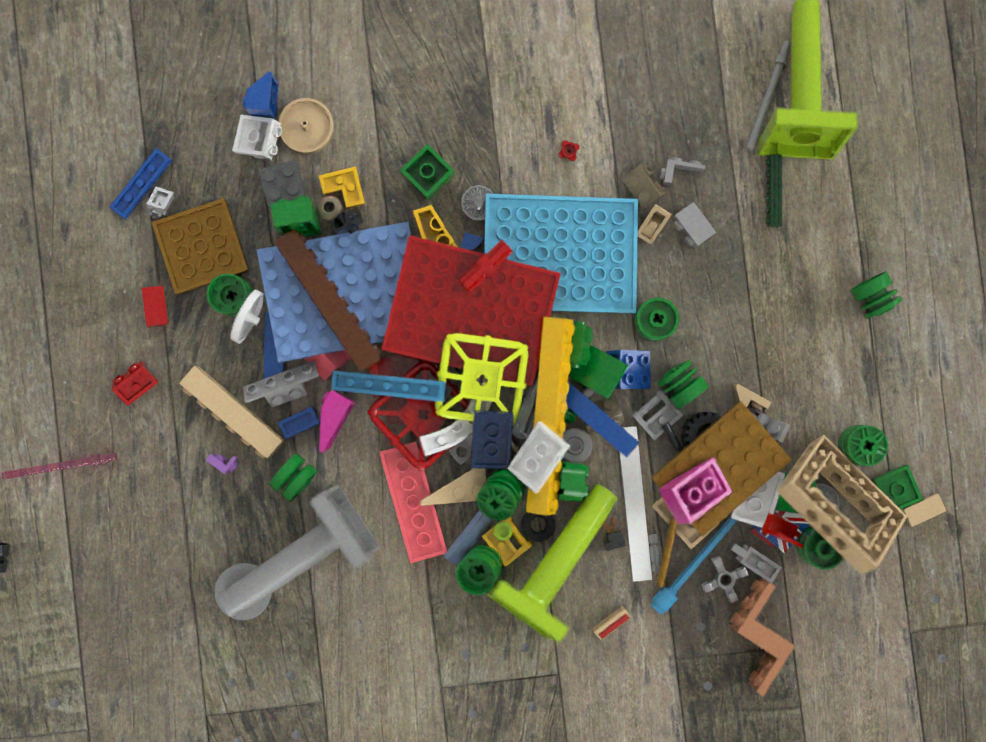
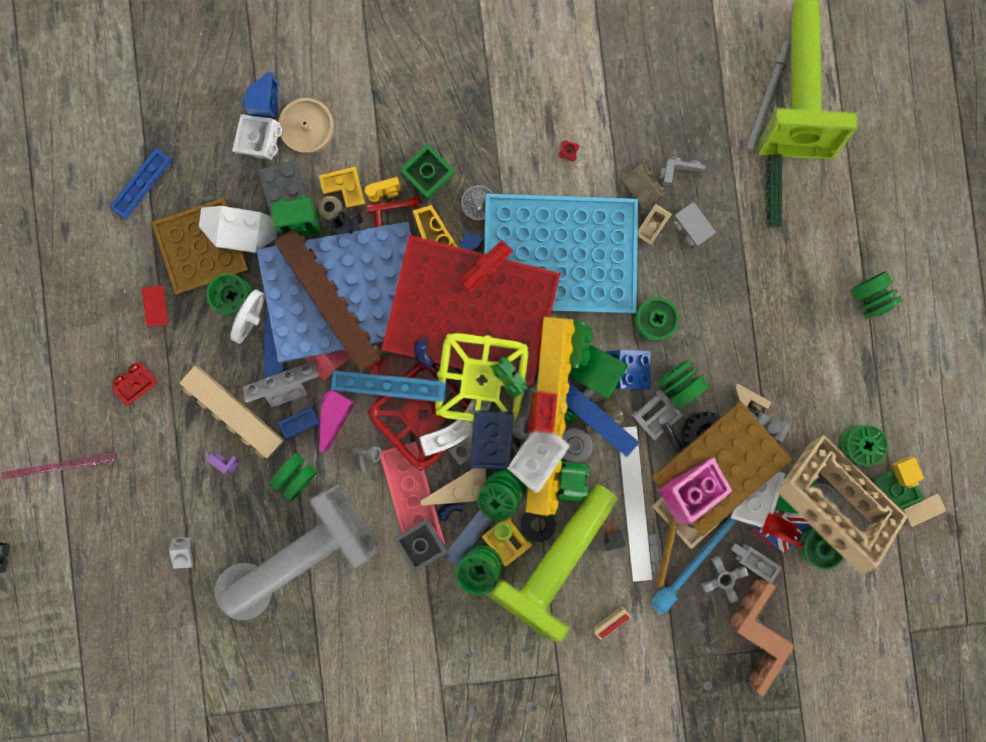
(159, 203): light grey bracket -> none
(181, 553): none -> light grey bracket
(237, 228): none -> white wedge
(373, 455): none -> light grey piece
(378, 207): none -> red piece
(388, 187): none -> yellow plate
(420, 353): none -> clear blue arm
(420, 544): none -> dark grey brick
(447, 509): none -> clear blue arm
(513, 384): none -> green hinge
(542, 412): none -> red panel
(907, 472): none -> yellow brick

